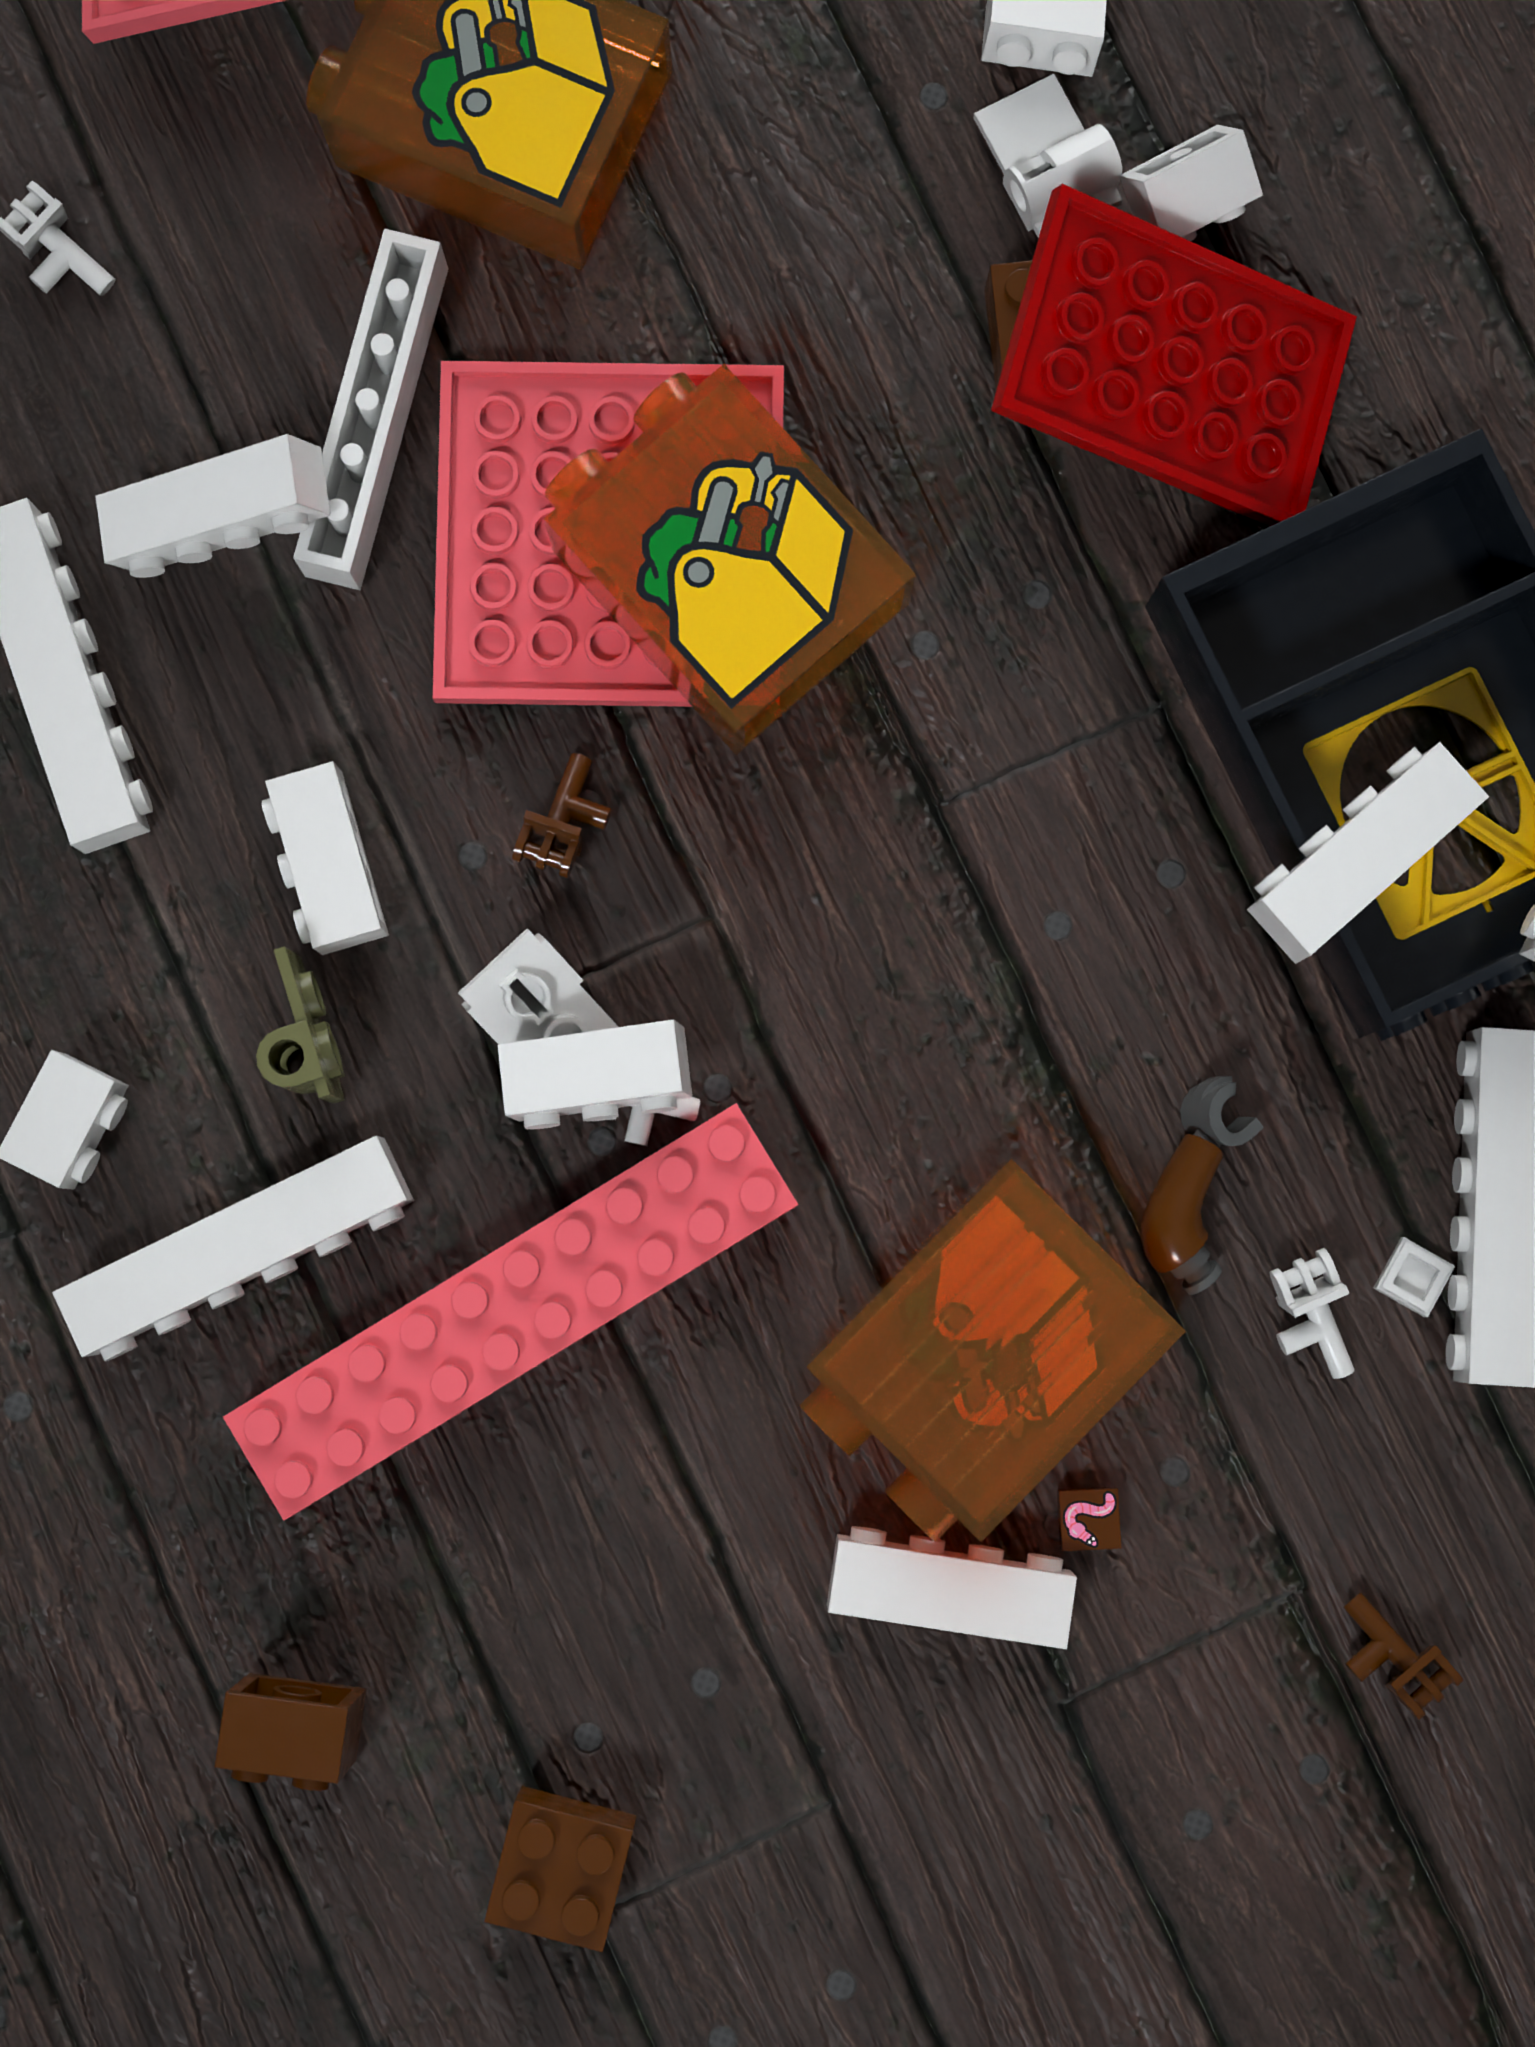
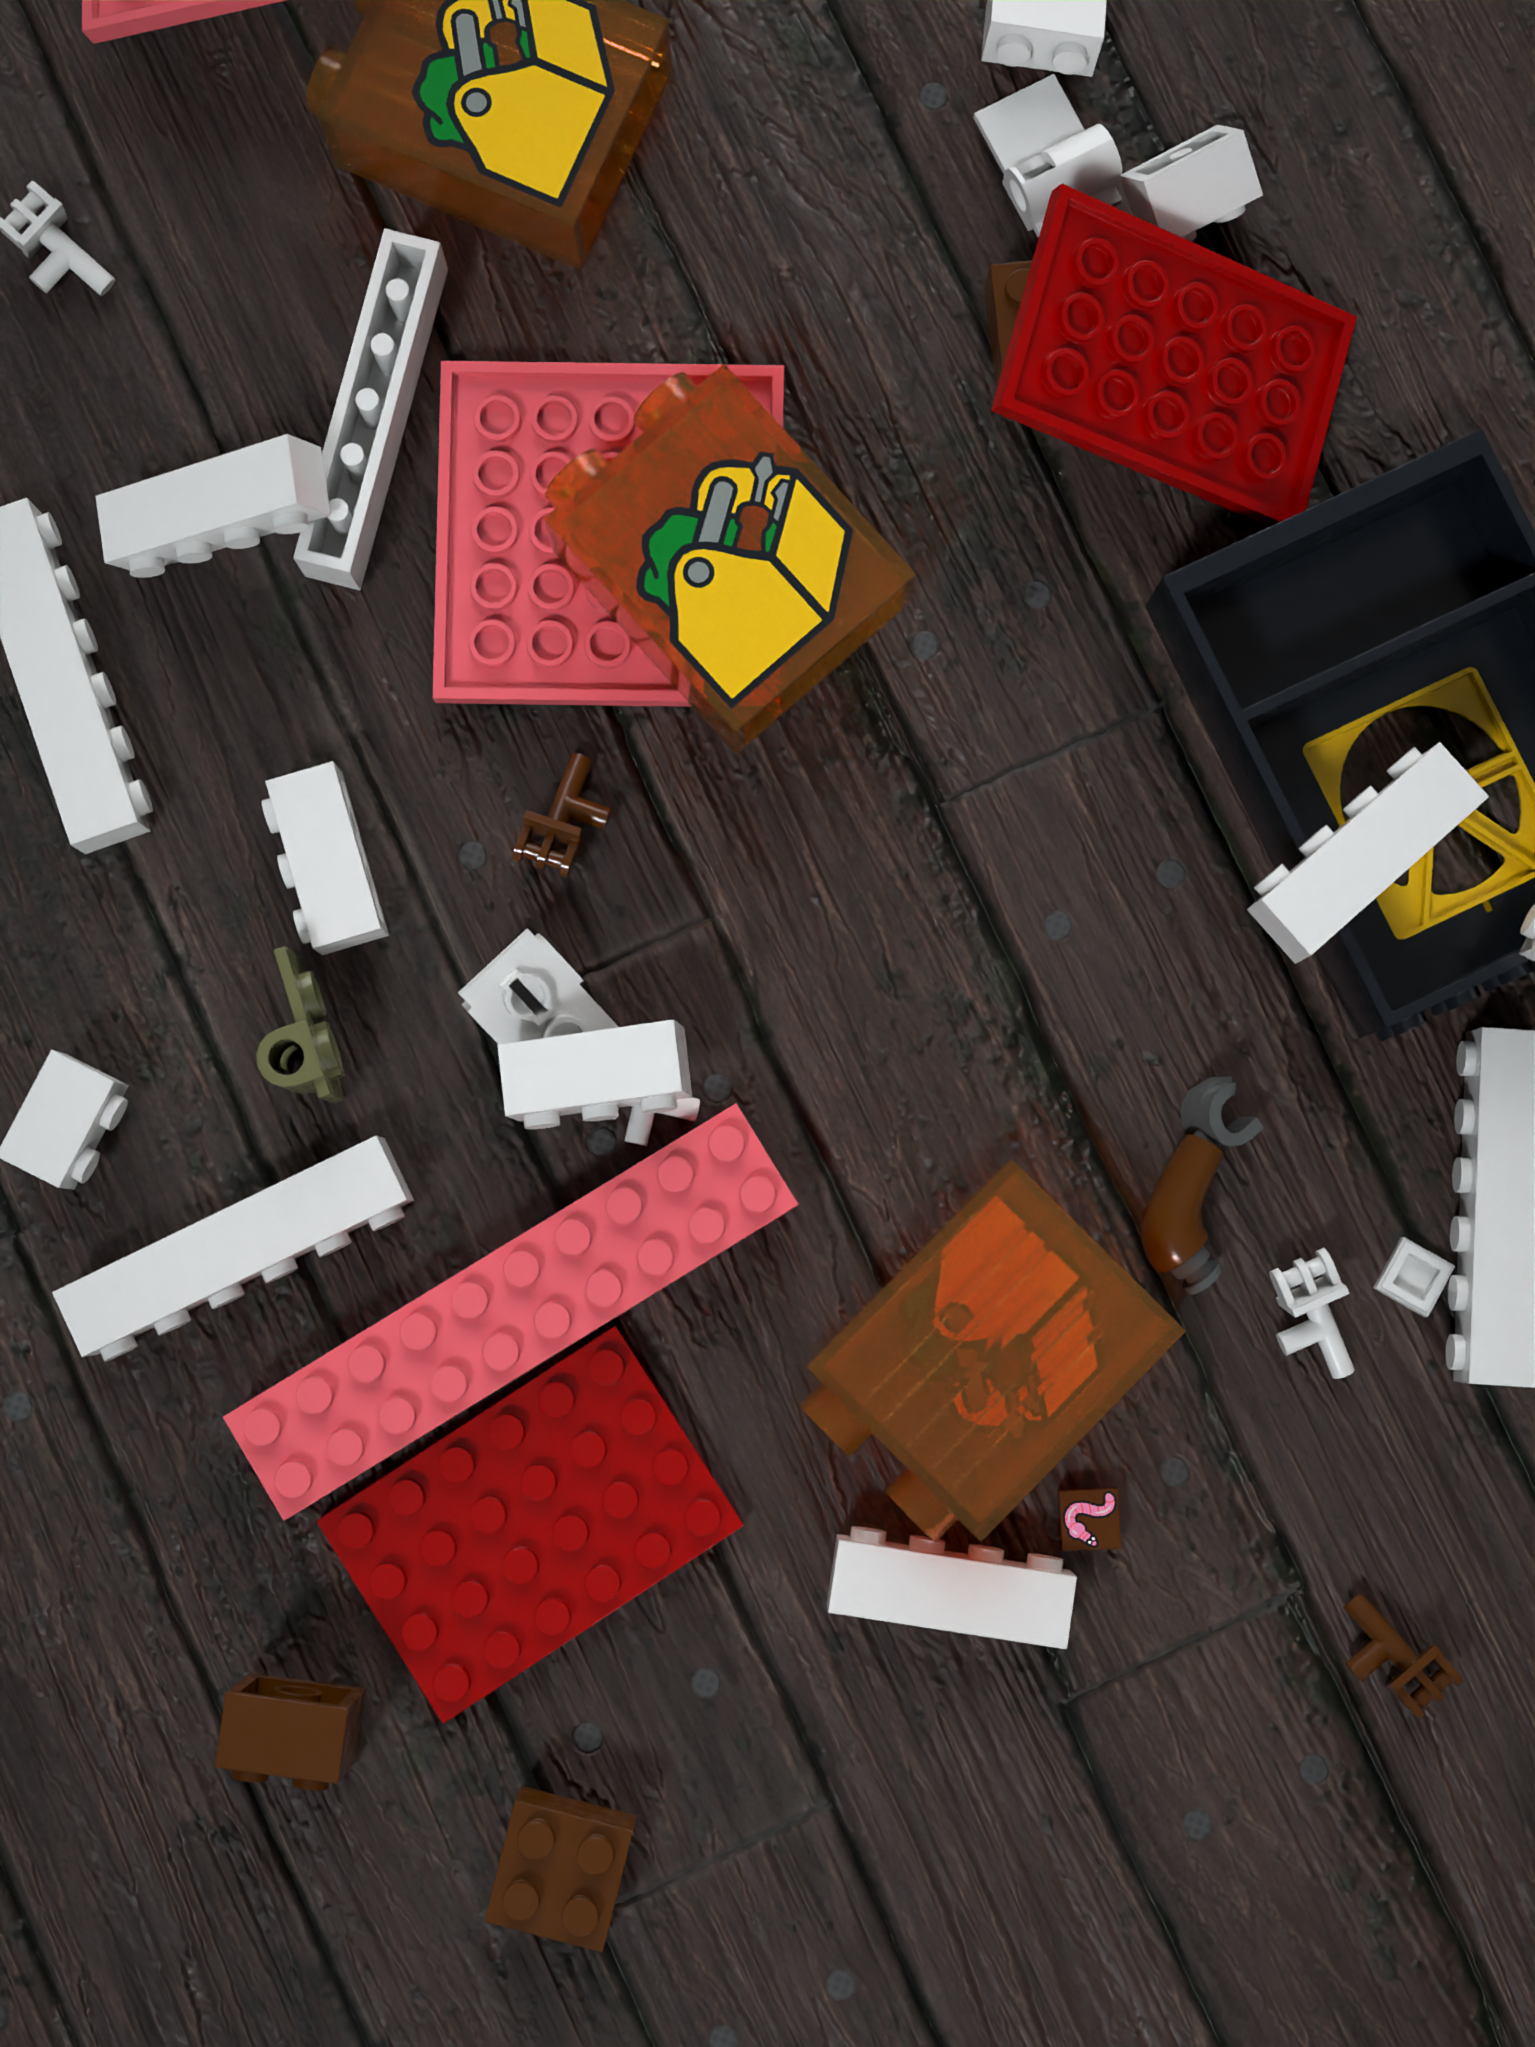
(529, 1524): none -> red plate

